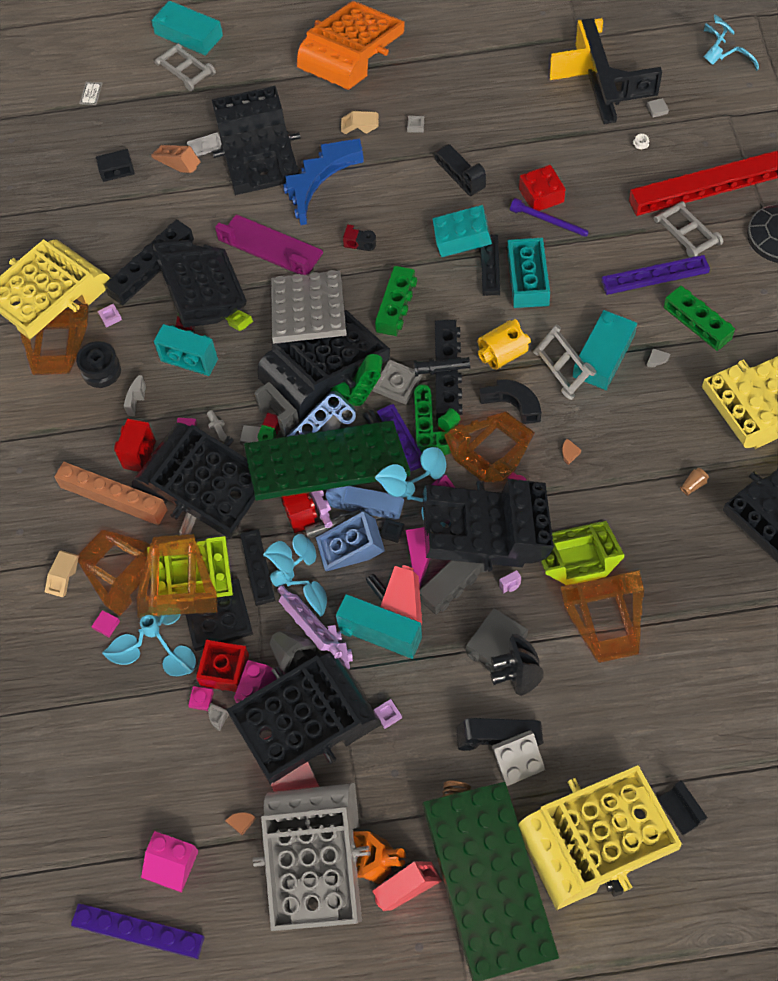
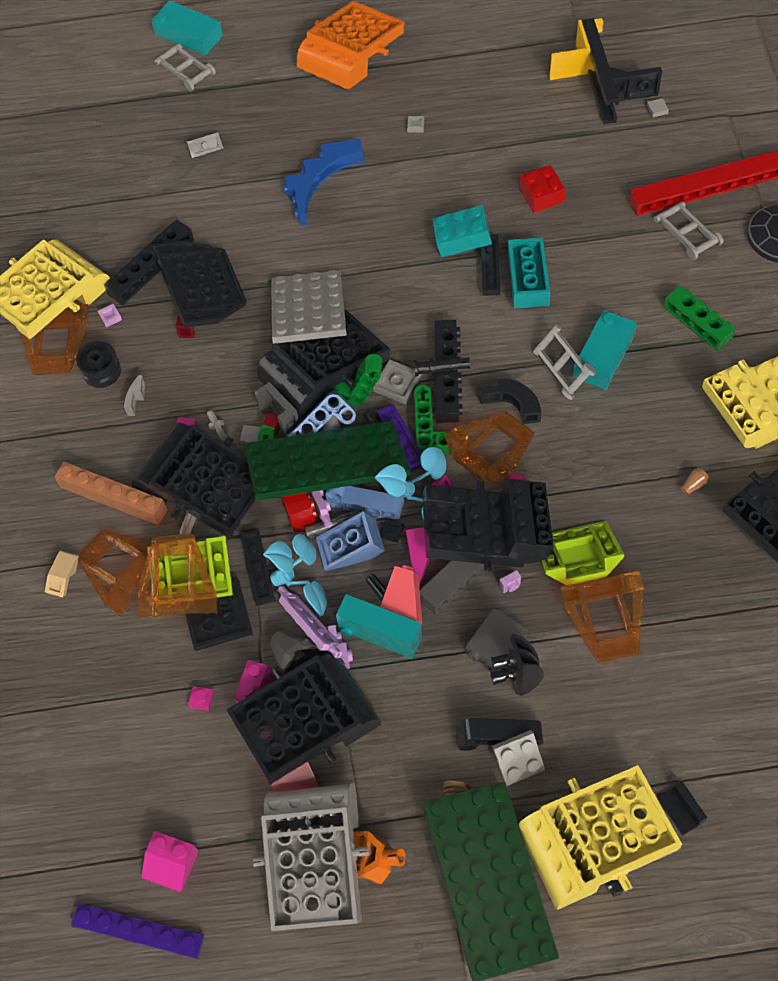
(90, 93): sticker -> none
(105, 623): dark pink tile -> none
(115, 165): black brick -> none
(125, 648): medium azure plant -> none
(135, 444): red brick -> none
(177, 157): nougat slope -> none
(186, 349): teal brick -> none
(217, 716): light grey tile -> none
(222, 665): red brick -> none
(239, 320): lime plate -> none
(240, 821): nougat tile -> none
(255, 139): black piece -> none
(269, 245): magenta bracket -> none
(357, 119): tan slope -> none
(359, 239): leg -> none
(388, 714): lavender plate -> none
(395, 301): green brick -> none
(406, 885): coral slope -> none
(448, 421): green leg -> none
(468, 177): black beam -> none
(503, 344): yellow cylinder -> none
(518, 206): dark purple piece -> none
(570, 451): nougat tile -> none
(641, 141): white plate -> none
(655, 274): dark purple plate -> none
(657, 358): light grey tile -> none
(715, 51): medium azure plant -> none

